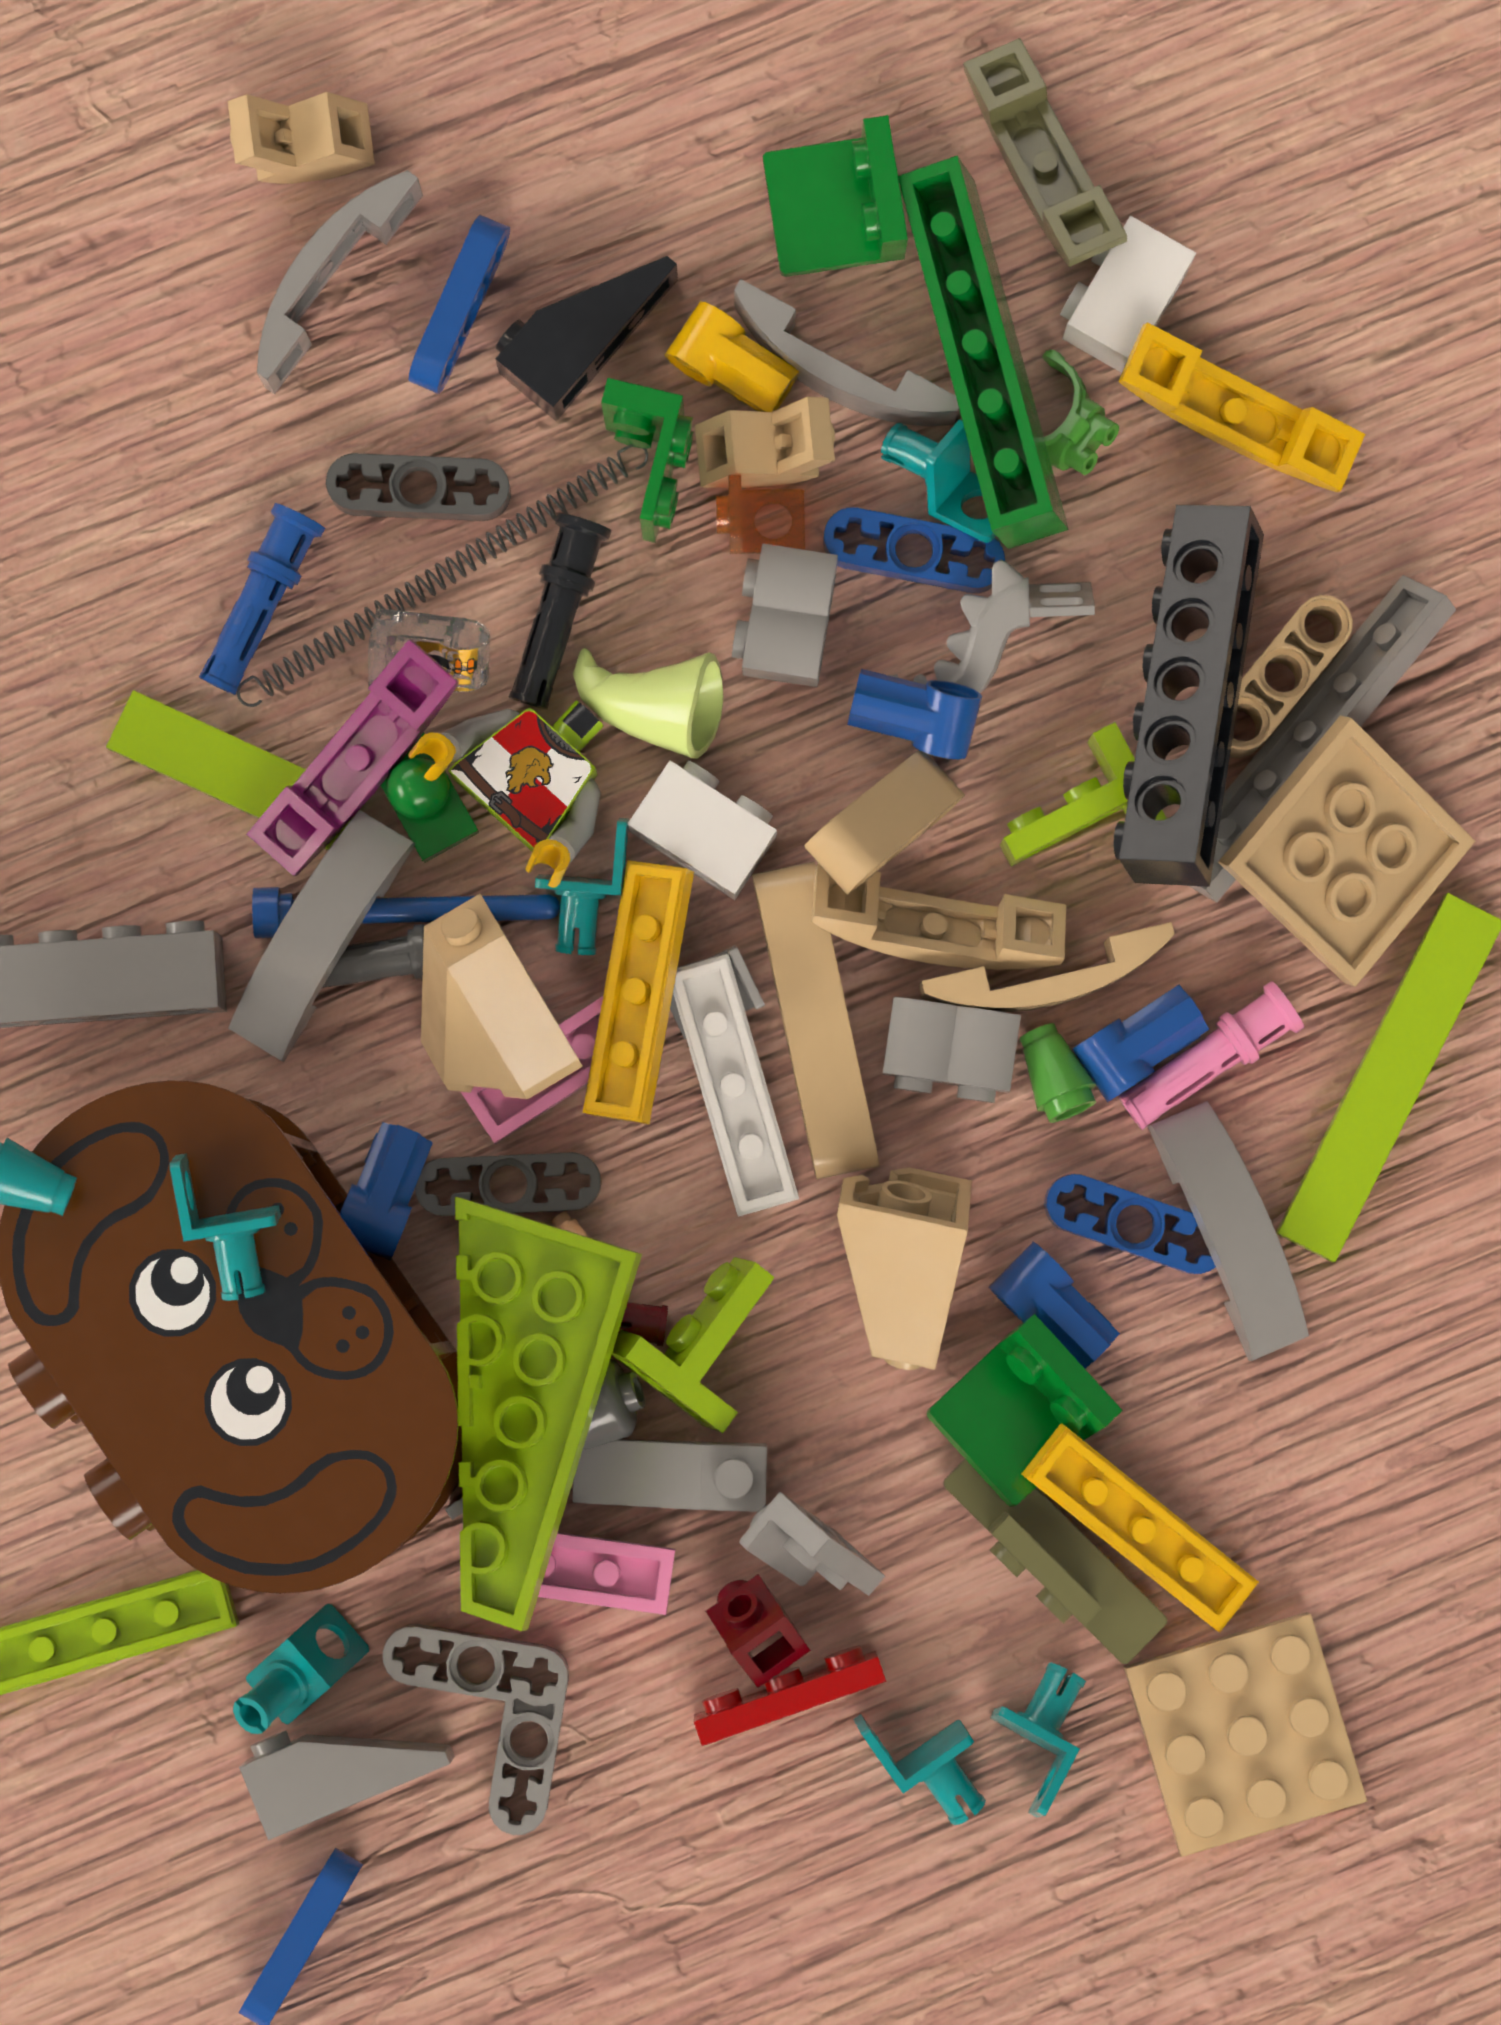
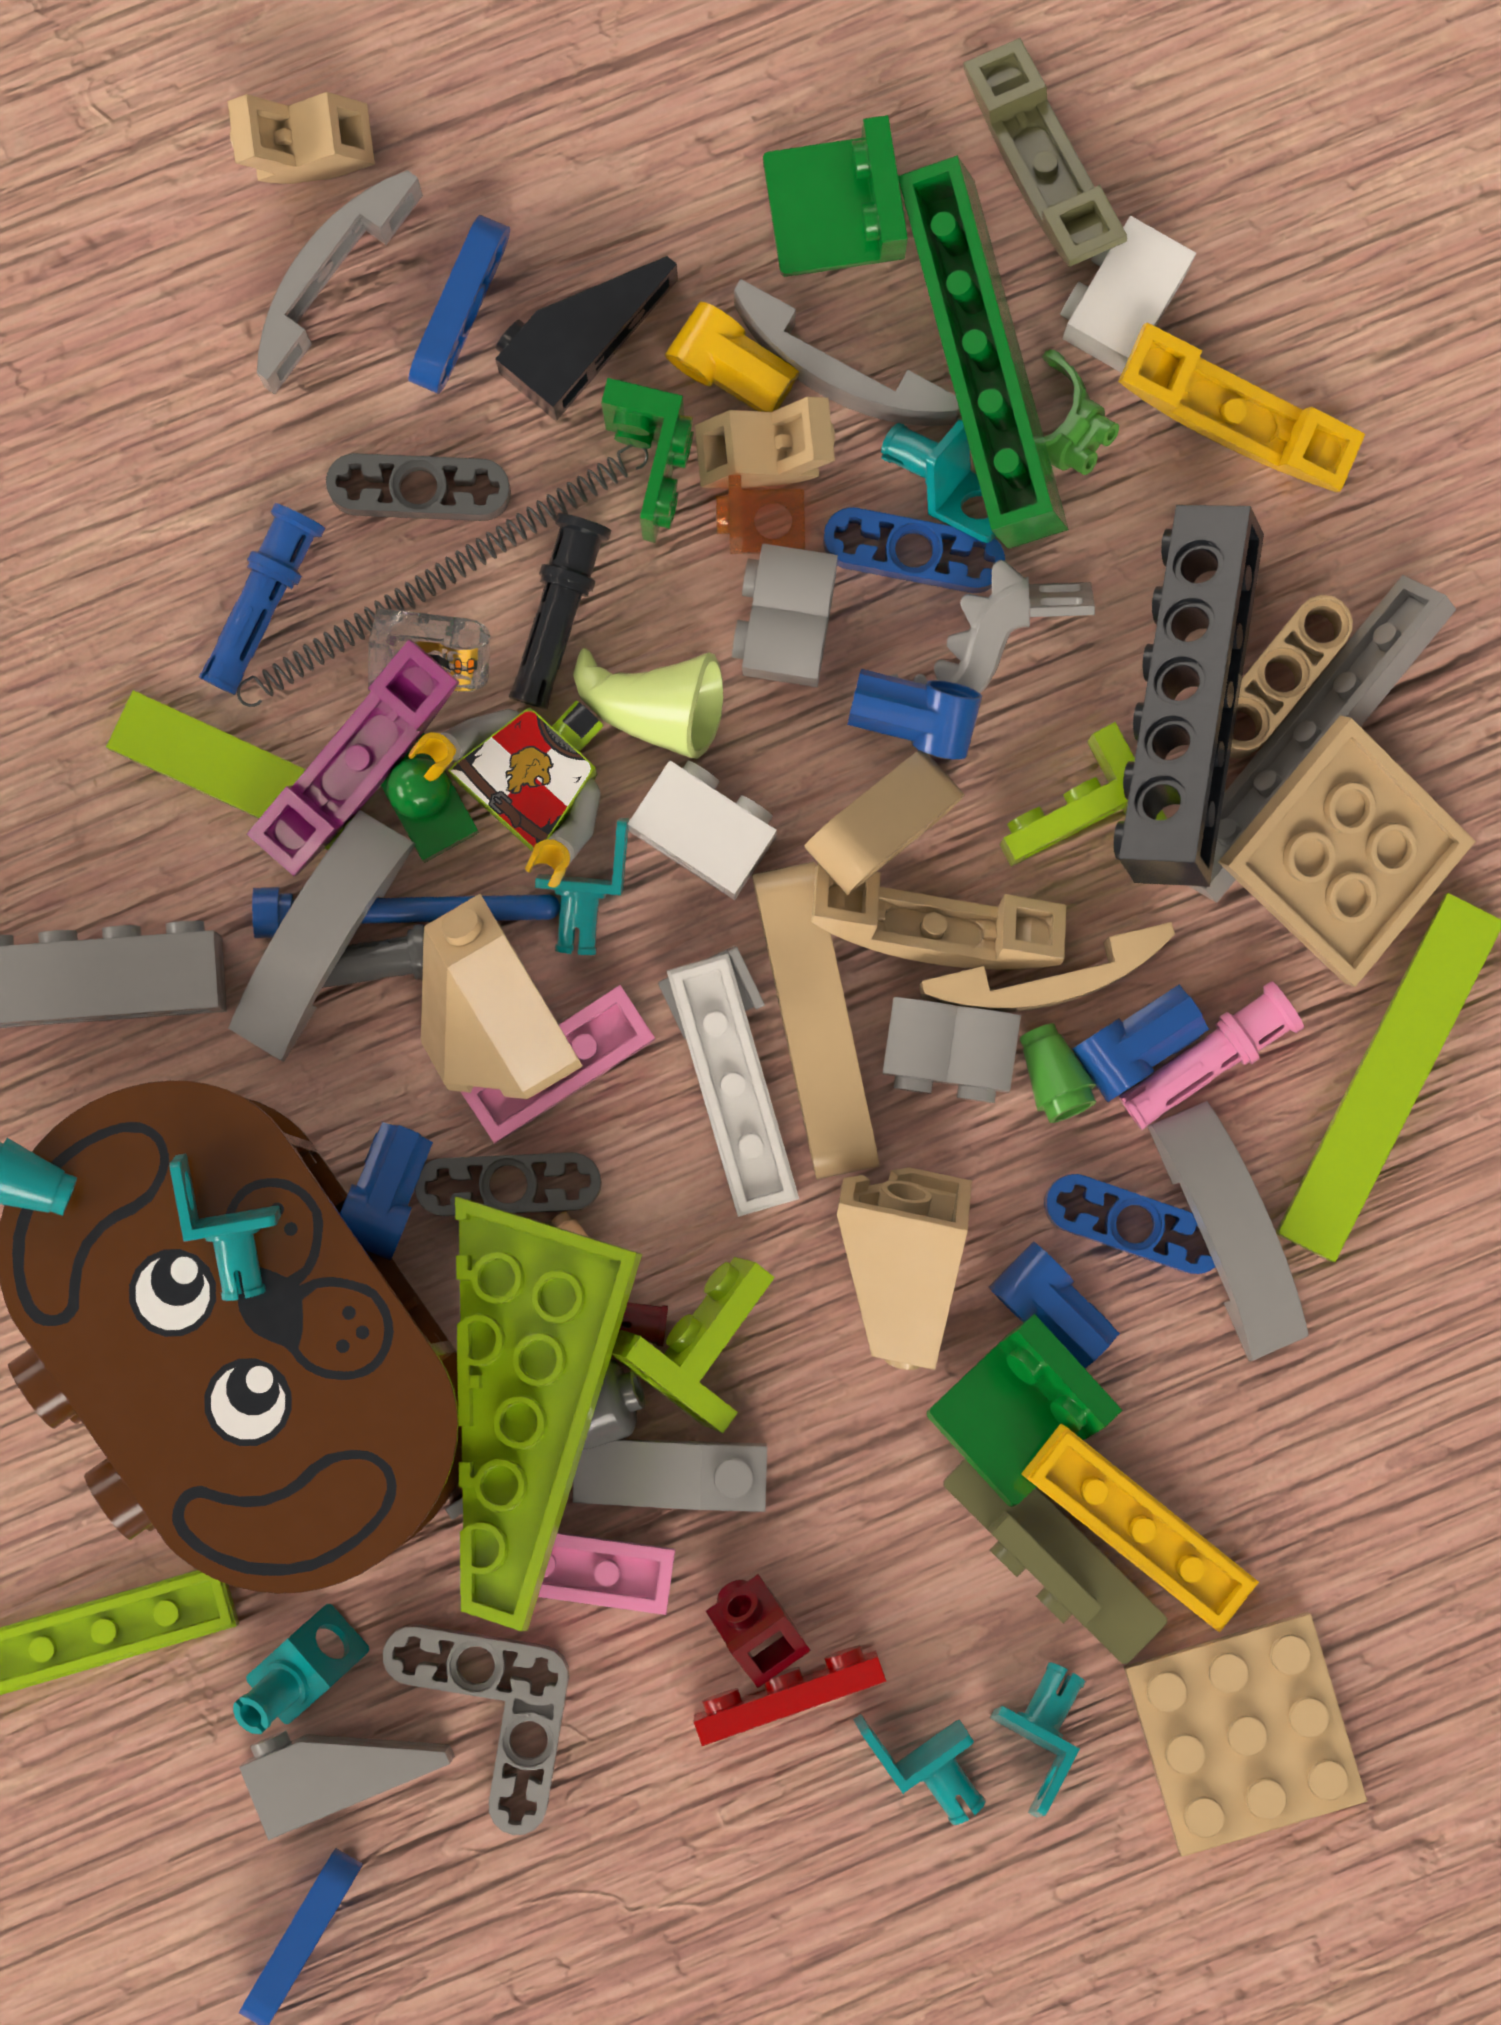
(638, 992): yellow tile -> none
(802, 1544): light grey bracket -> none

